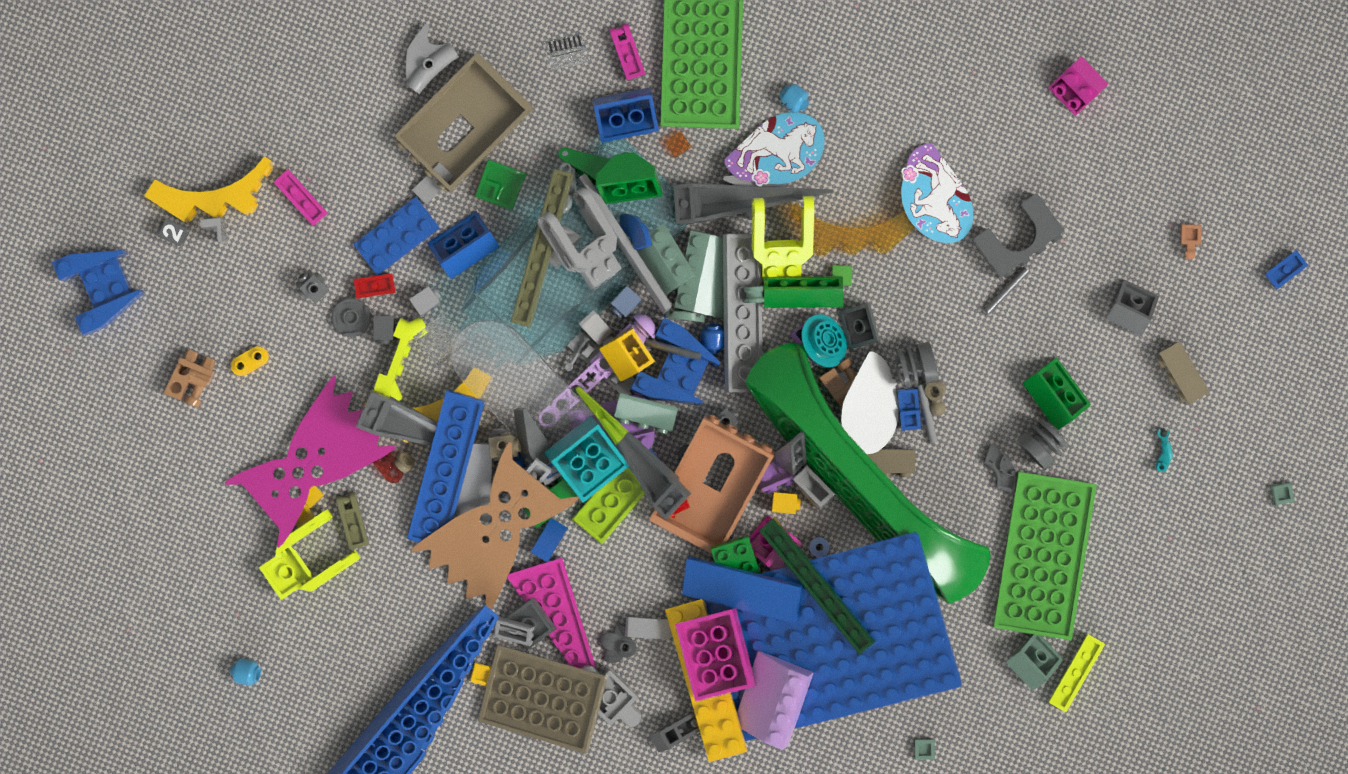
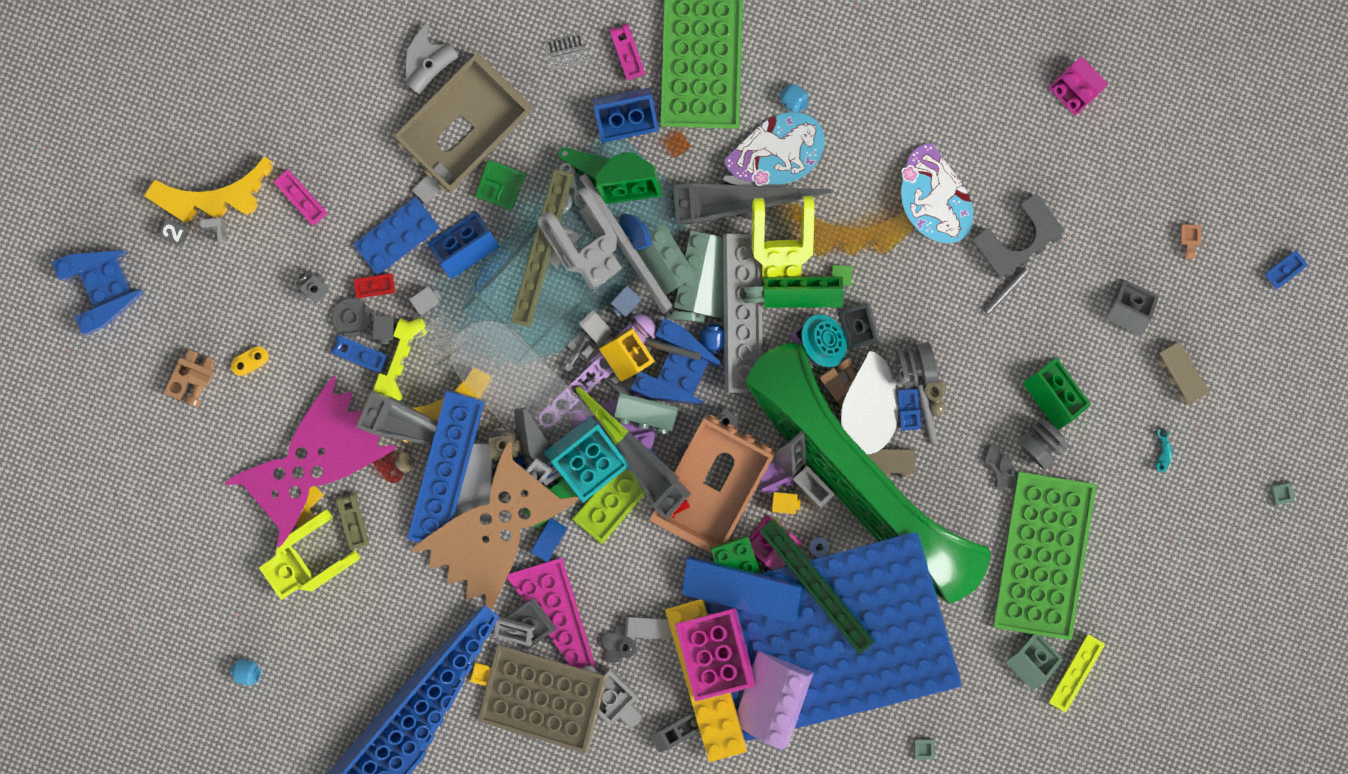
(359, 354): none -> blue plate

